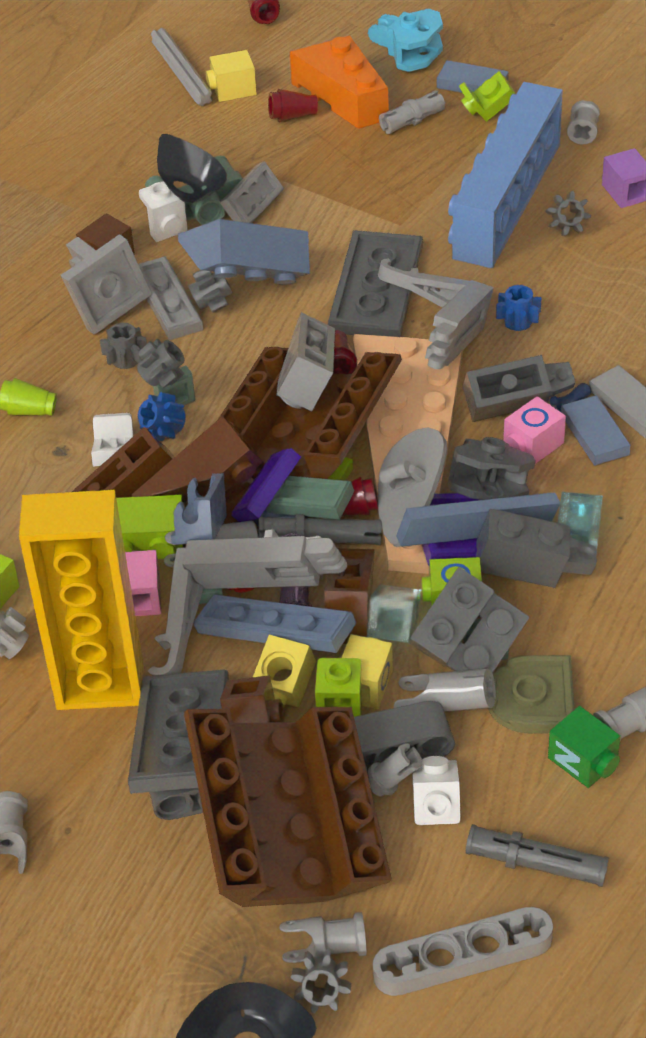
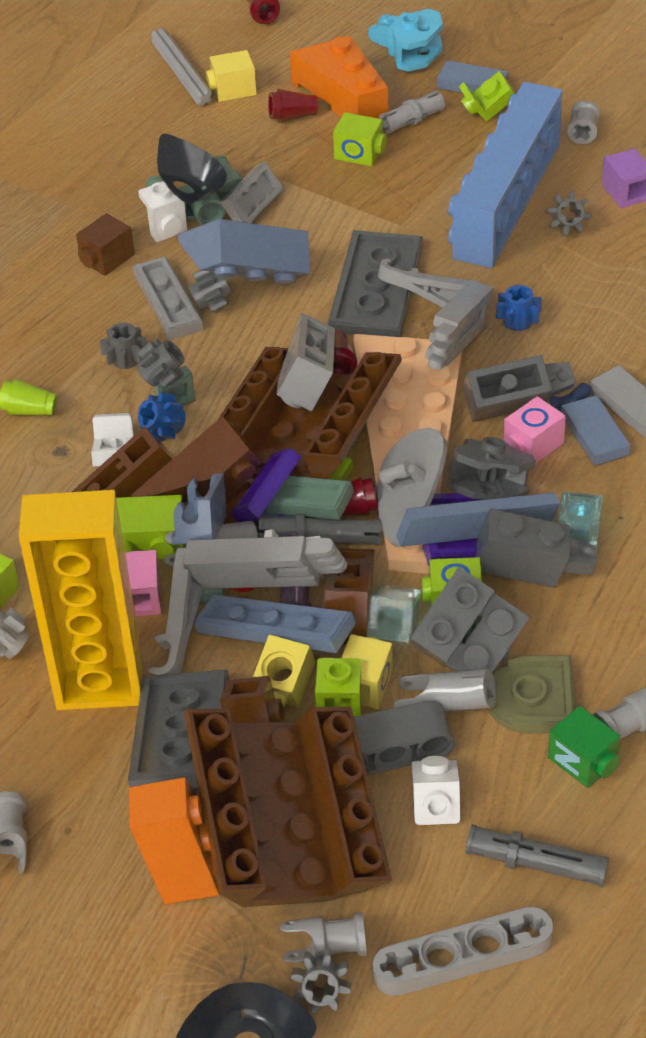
(104, 281): light grey bracket -> none
(173, 839): none -> orange wedge
(359, 139): none -> lime brick
(387, 774): light grey pin -> none

